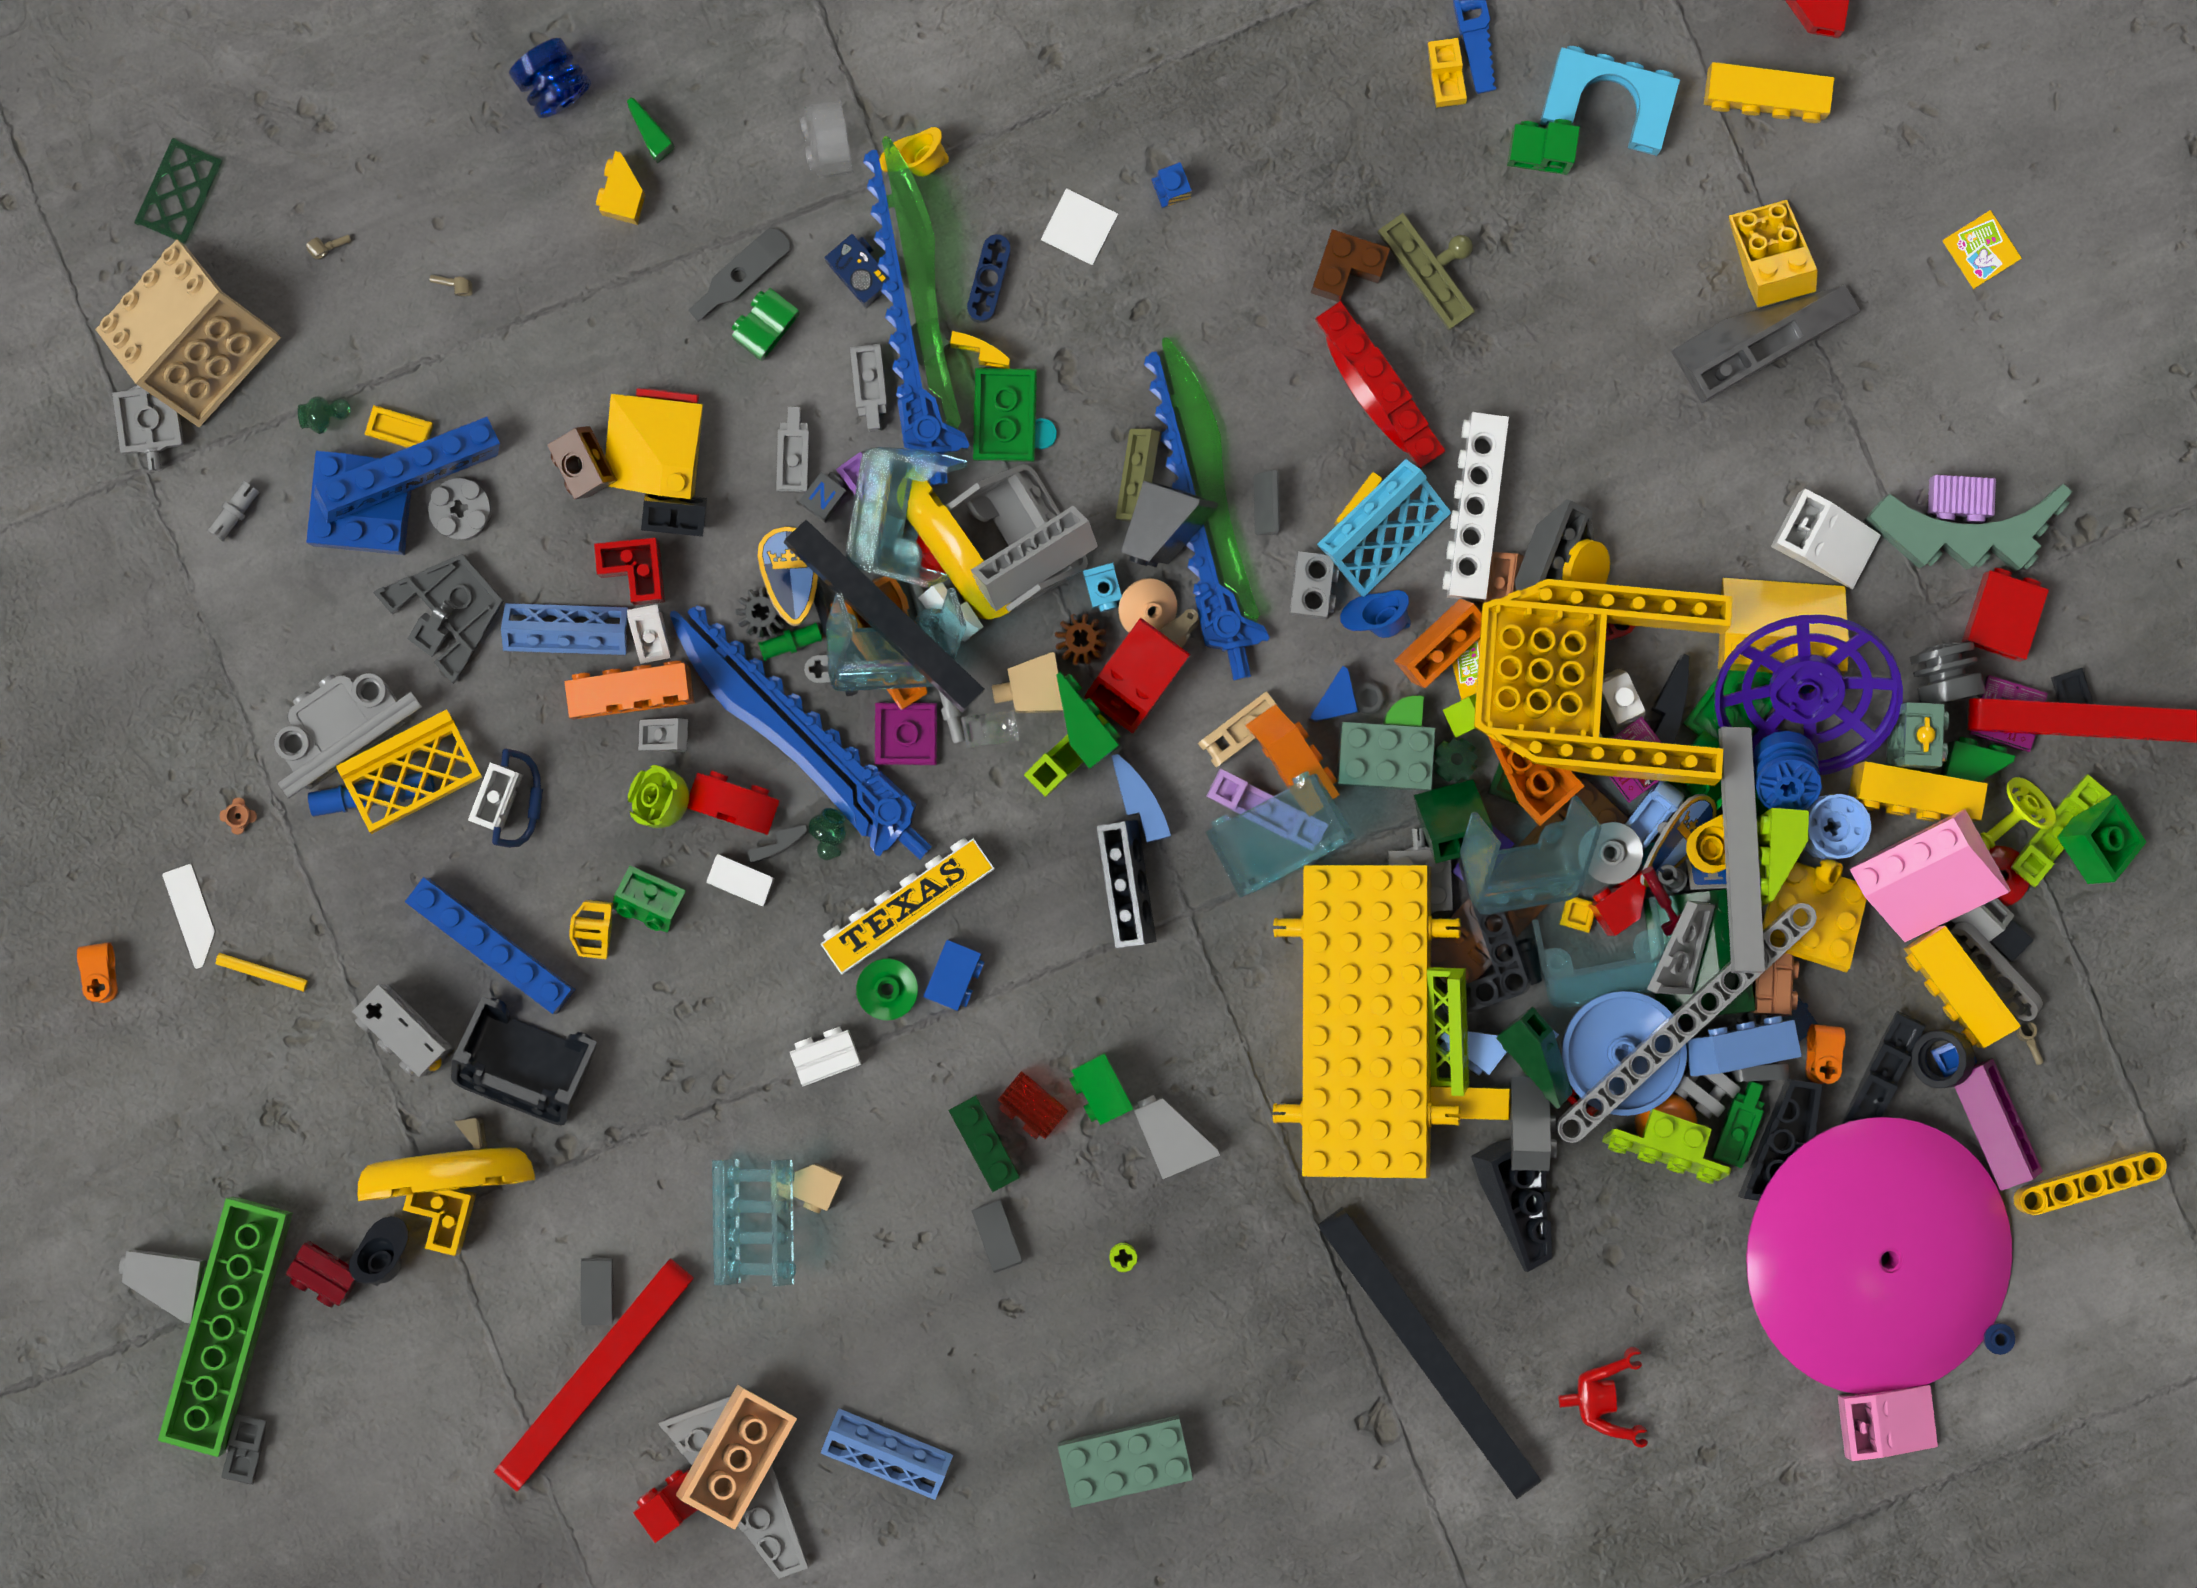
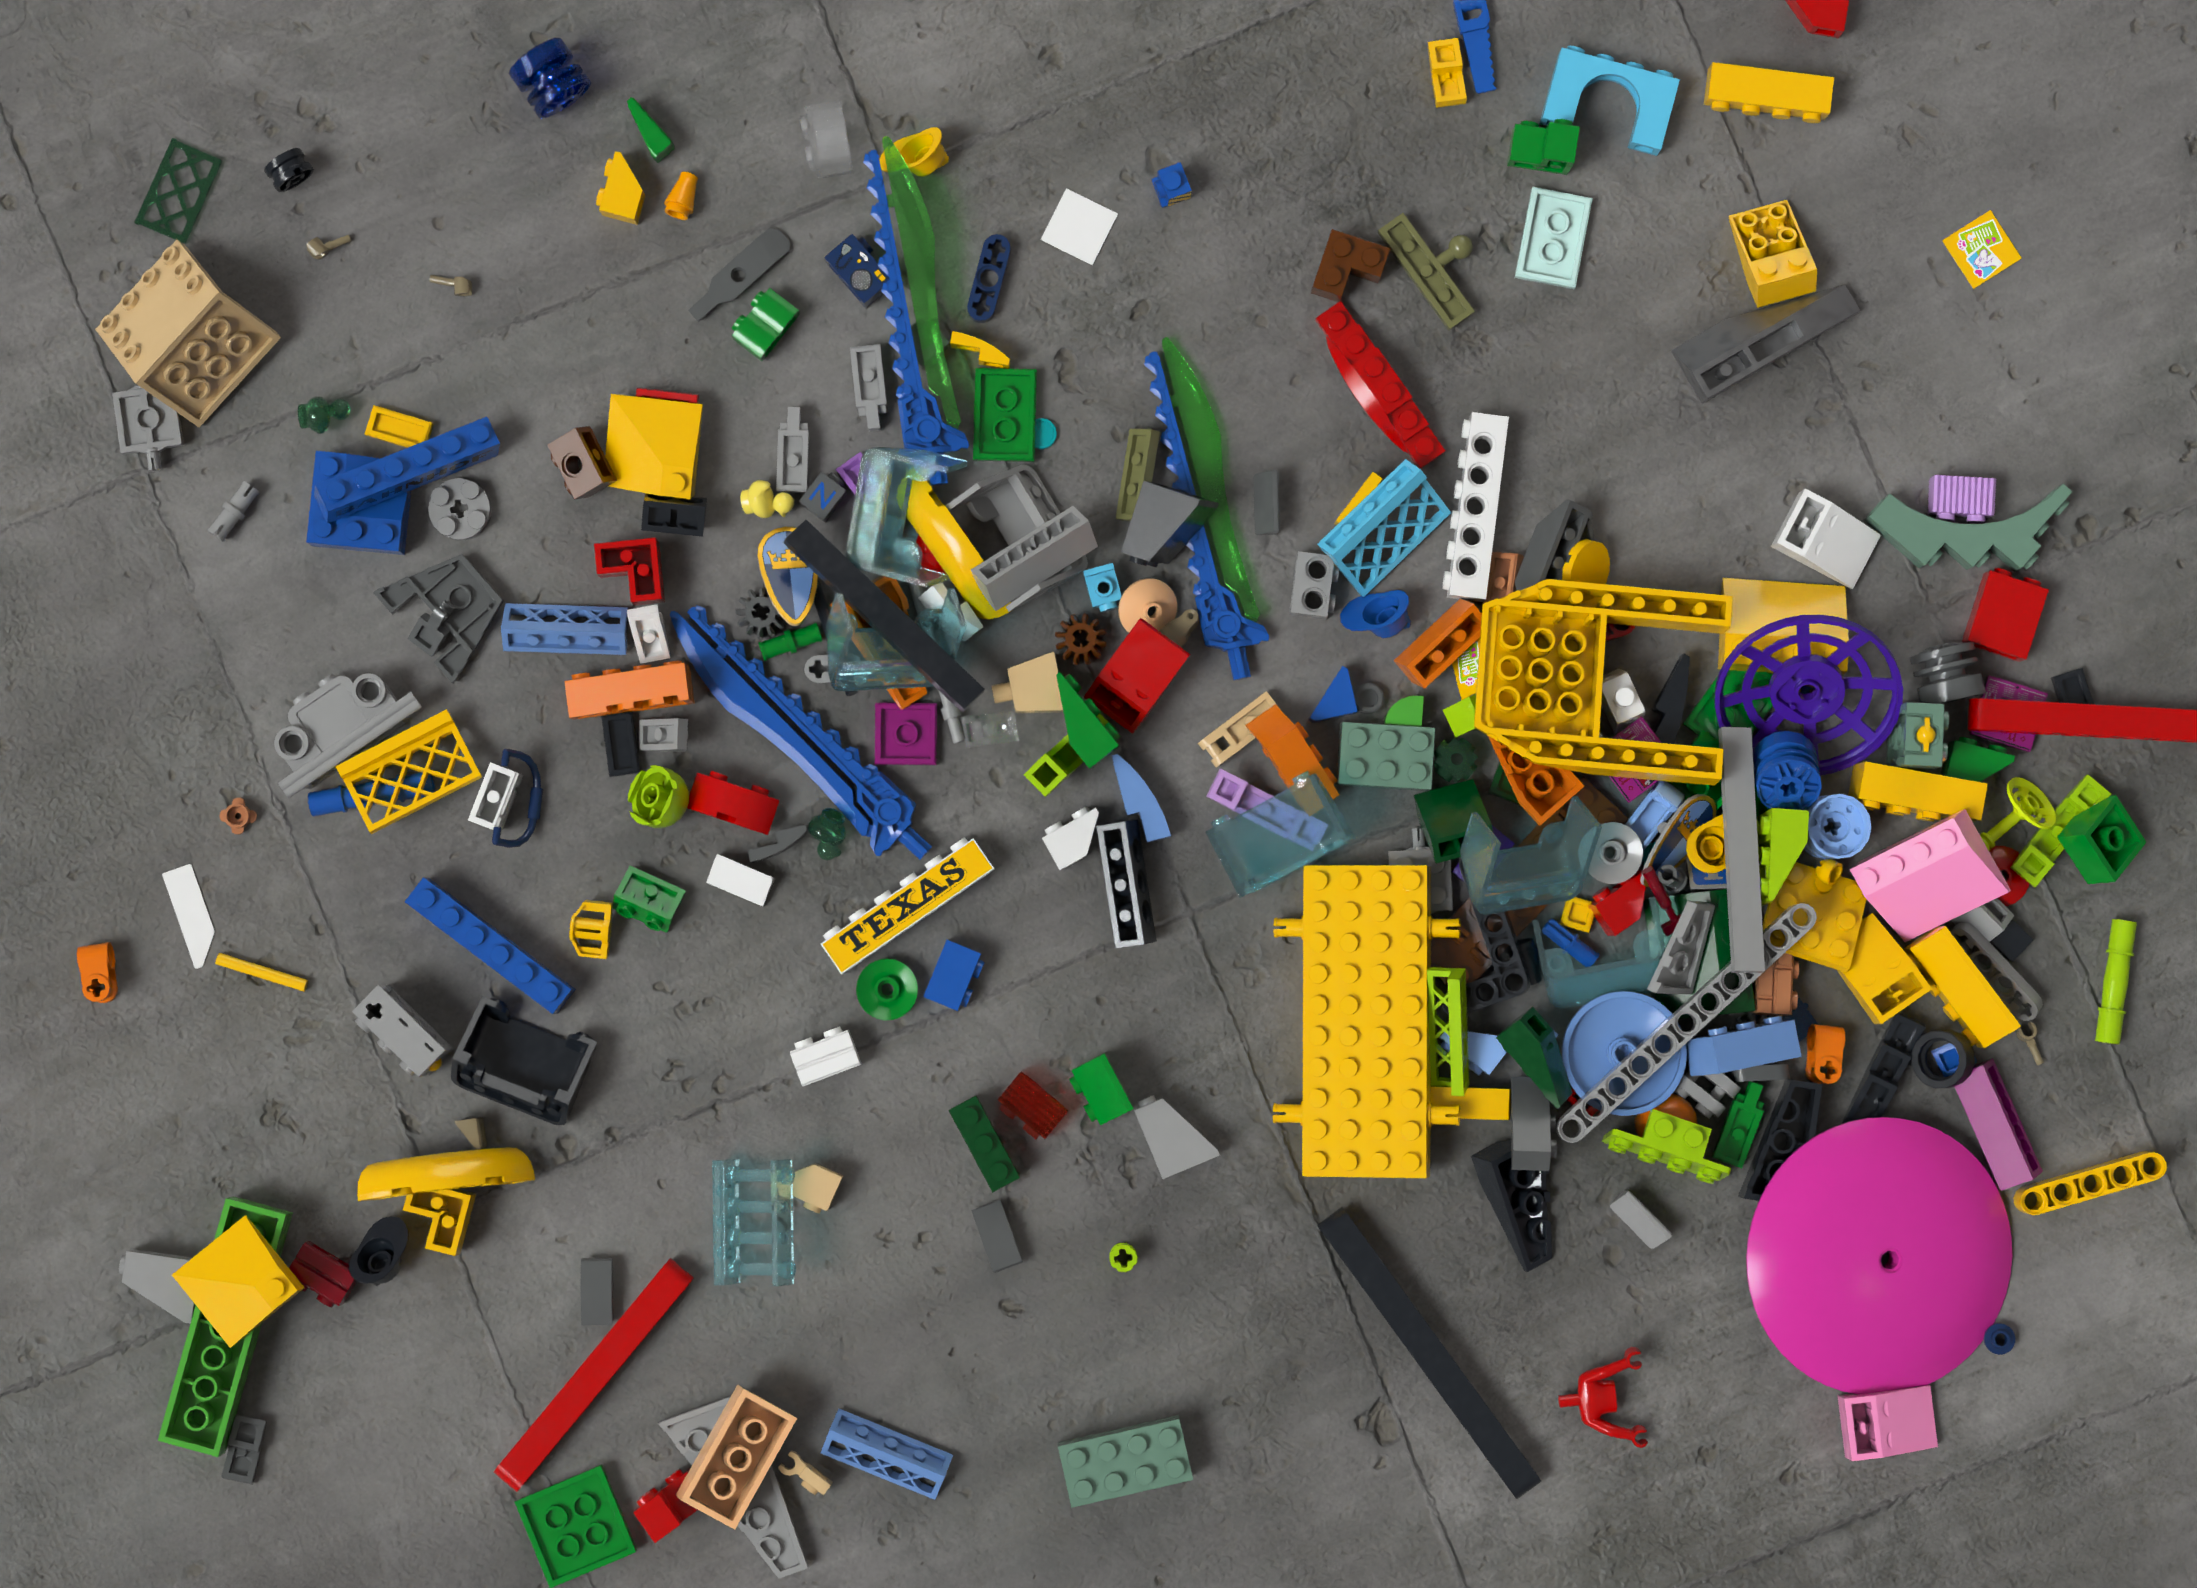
(238, 1281): none -> yellow slope
(288, 170): none -> black wheel
(575, 1526): none -> green plate
(620, 744): none -> black tile
(681, 198): none -> light orange cone
(761, 500): none -> light yellow animal
(813, 1479): none -> tan plate
(1072, 841): none -> white slope
(1553, 238): none -> light aqua tile
(1570, 942): none -> blue axle
(1640, 1219): none -> light grey slope
(1882, 973): none -> yellow slope
(2115, 981): none -> lime piece

